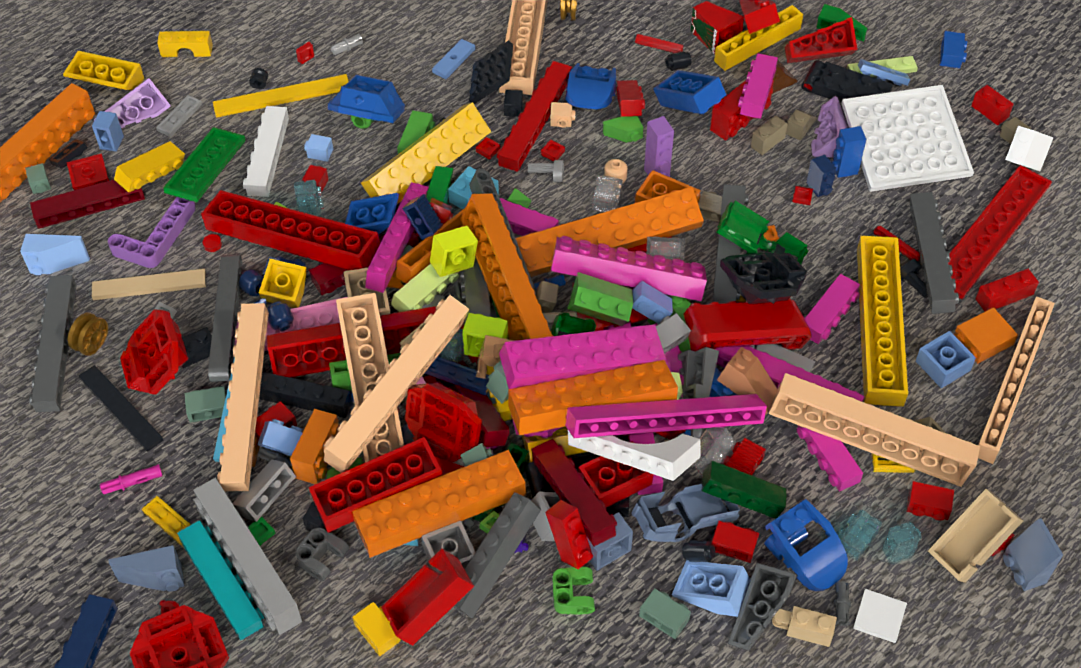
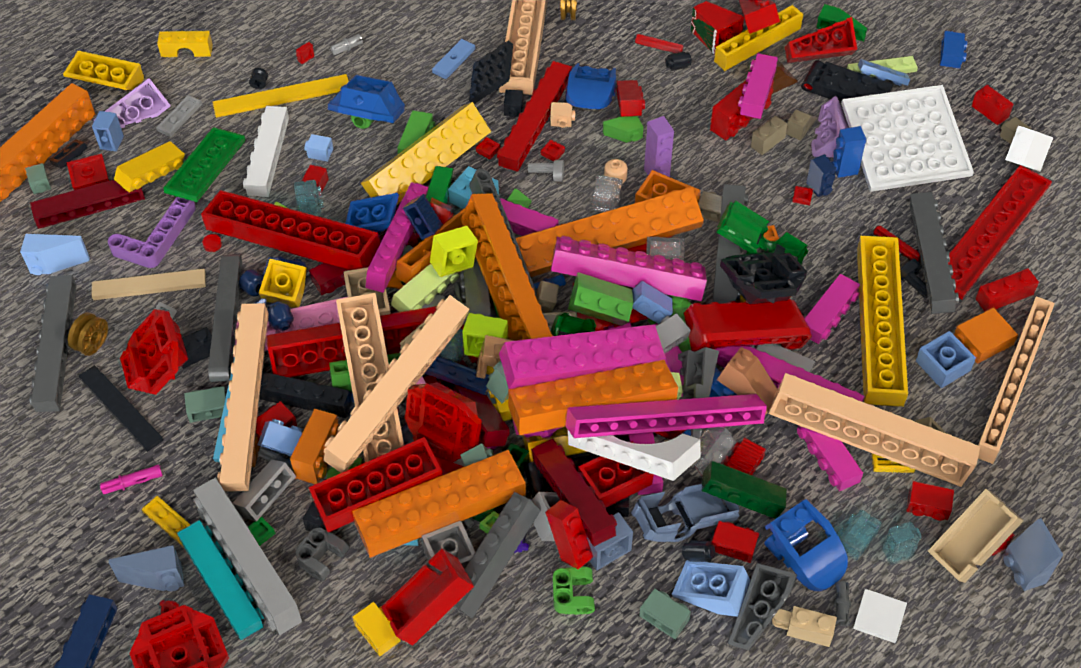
(690, 92): blue brick -> none

